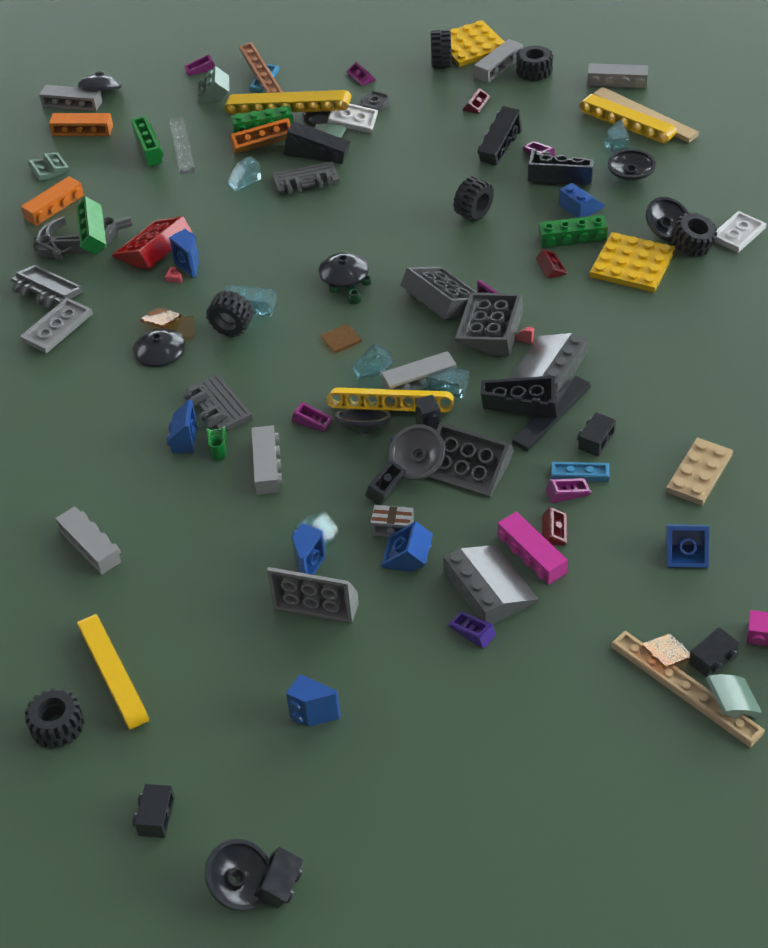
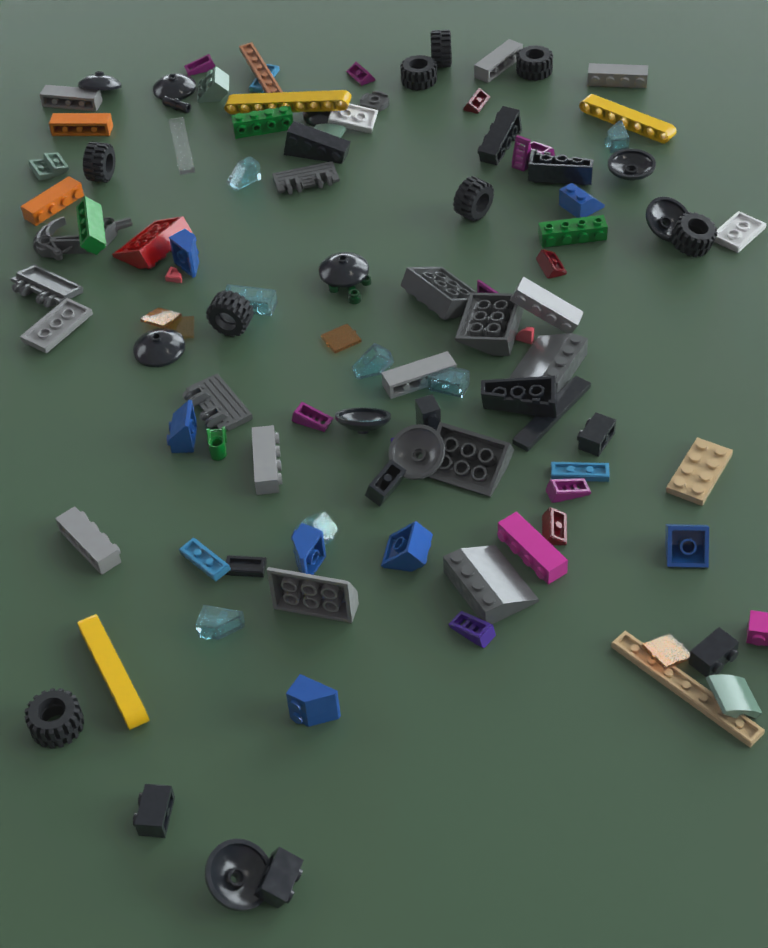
(99, 162): none -> black tyre
(147, 141): green brick -> none
(174, 86): none -> black dish
(176, 104): none -> black pin
(204, 559): none -> dark azure tile
(218, 622): none -> clear light blue slope
(246, 566): none -> black tile
(259, 136): orange brick -> none
(381, 395): yellow beam -> none
(390, 519): light grey brick -> none
(418, 72): none -> black tyre
(473, 43): yellow plate -> none
(518, 162): none -> magenta slope
(546, 306): none -> light grey brick
(632, 262): yellow plate -> none
(683, 132): tan tile -> none

